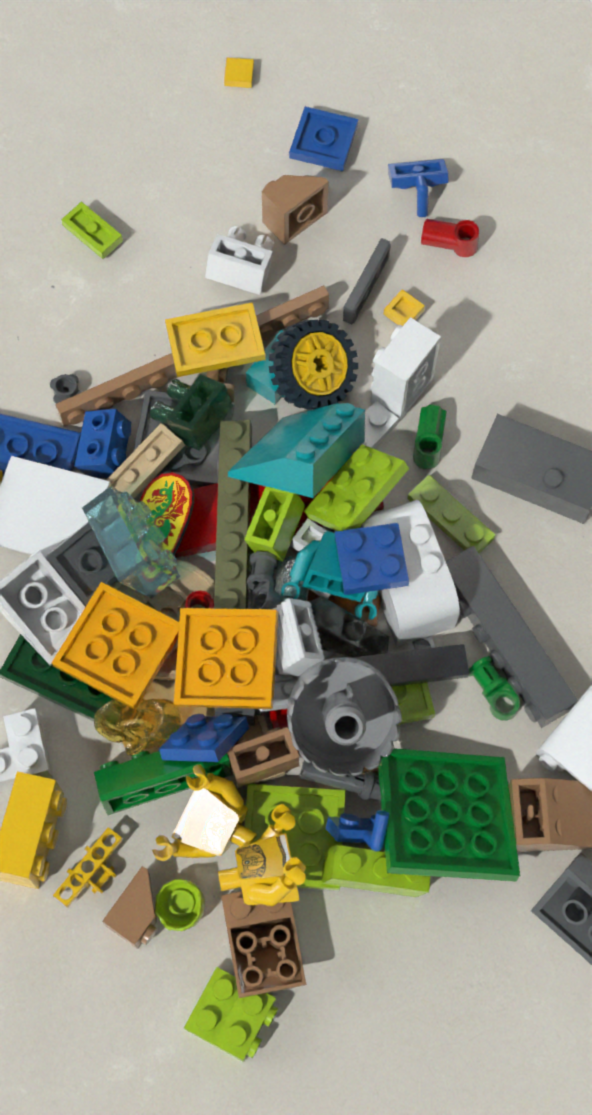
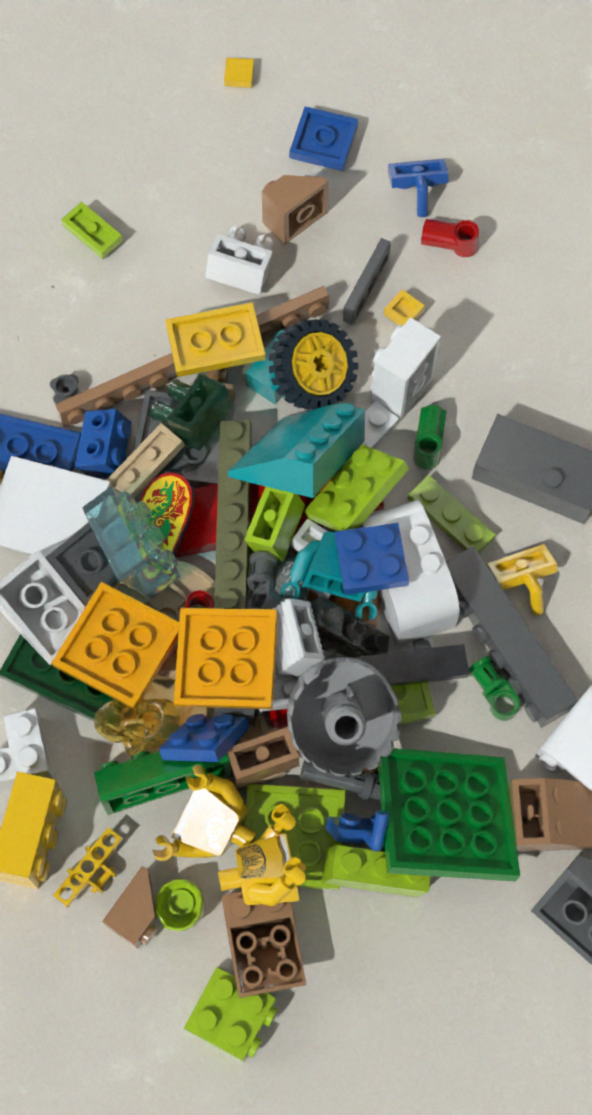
(525, 568): none -> yellow plate

